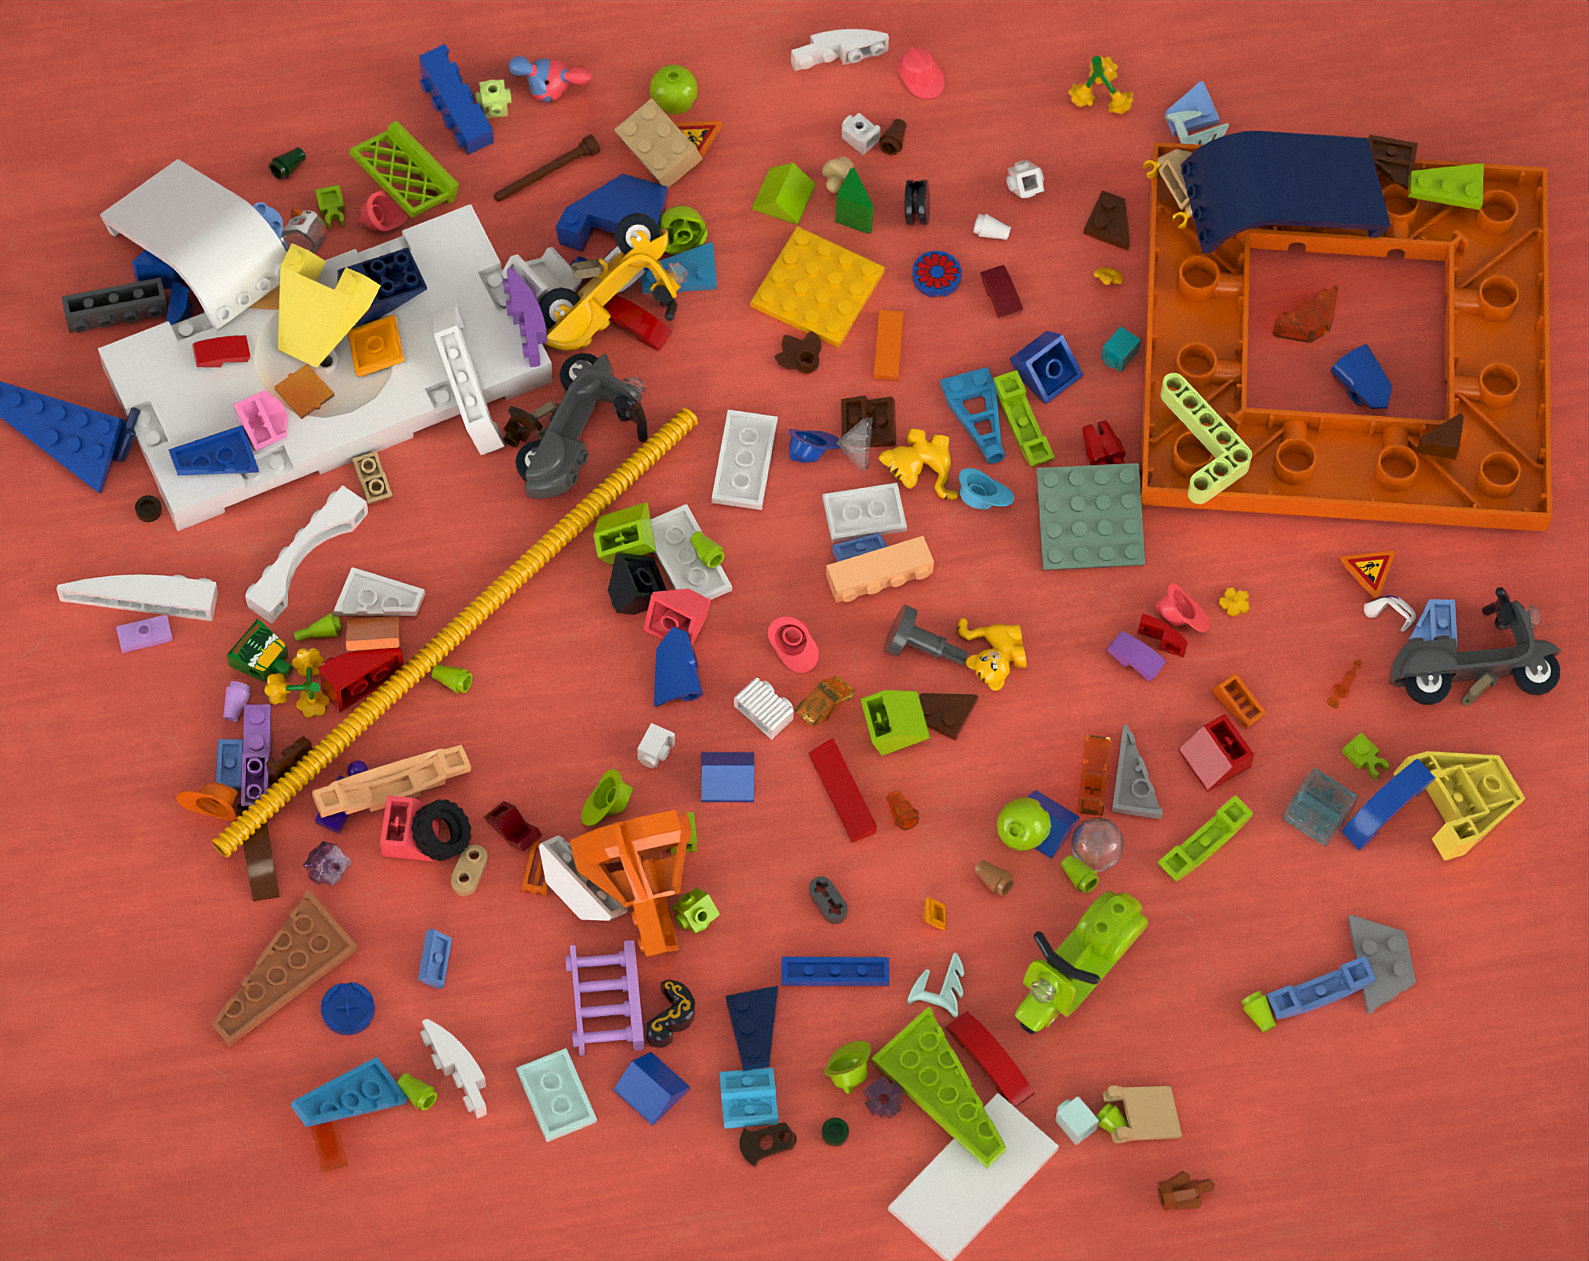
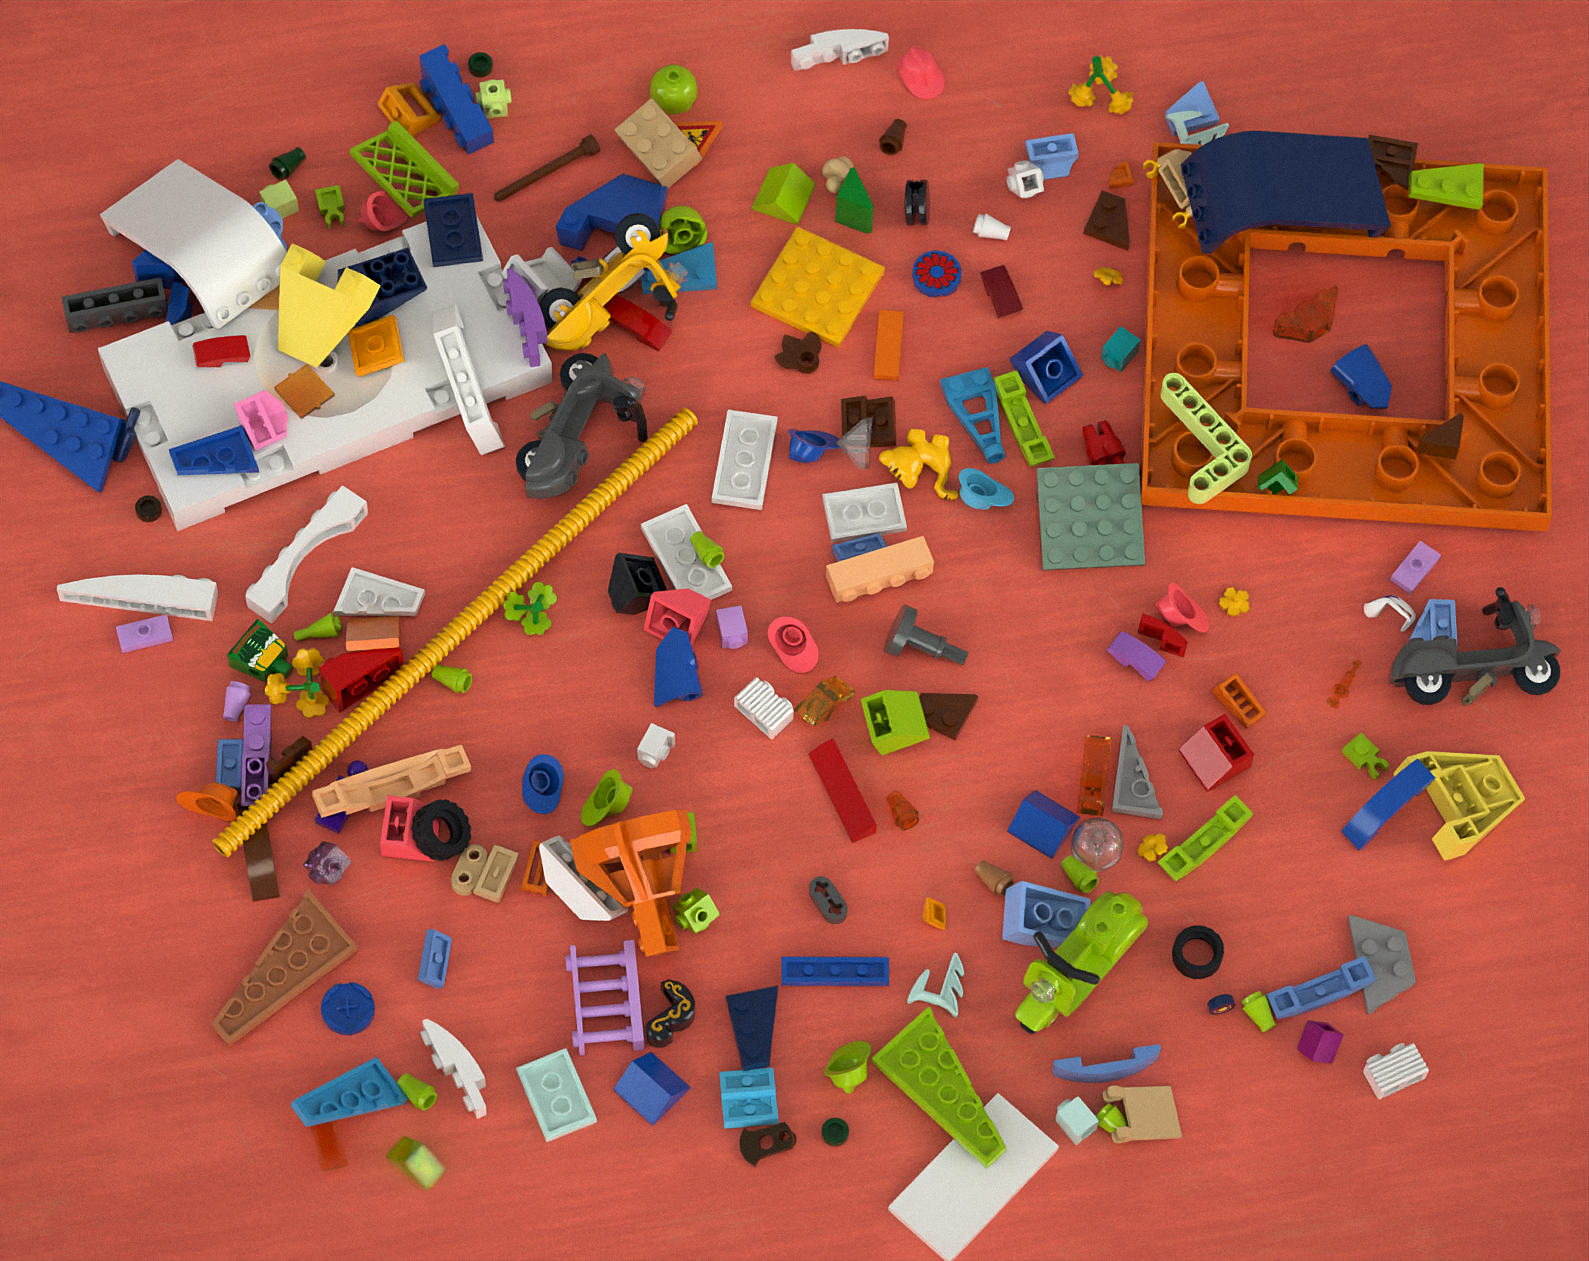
(280, 198): none -> yellowish green brick
(304, 230): clear piece -> none
(372, 477): tan slope -> none
(398, 110): none -> light orange tile
(416, 1161): none -> clear neon green slope
(453, 230): none -> dark blue tile
(480, 64): none -> dark green tile
(496, 873): none -> tan plate
(512, 826): dark red slope -> none
(515, 431): dark brown piece -> none
(541, 598): none -> lime plant
(542, 783): none -> blue piece
(552, 70): hair -> none
(624, 532): lime slope -> none
(727, 777): slope -> none
(731, 627): none -> lavender brick
(860, 133): white brick -> none
(879, 1087): clear purple brick -> none
(991, 1057): red slope -> none
(993, 664): yellow animal -> none
(1023, 824): lime cylinder -> none
(1040, 909): none -> light blue slope
(1053, 154): none -> light blue slope
(1072, 1069): none -> medium blue slope
(1121, 176): none -> orange tile
(1152, 846): none -> yellow plant
(1181, 1192): dark orange rock -> none
(1205, 934): none -> black tyre
(1221, 1004): none -> dark blue tile
(1278, 477): none -> green panel
(1319, 1041): none -> magenta panel
(1320, 806): clear light blue slope -> none
(1370, 569): piece -> none
(1396, 1070): none -> white brick
(1415, 567): none -> lavender plate

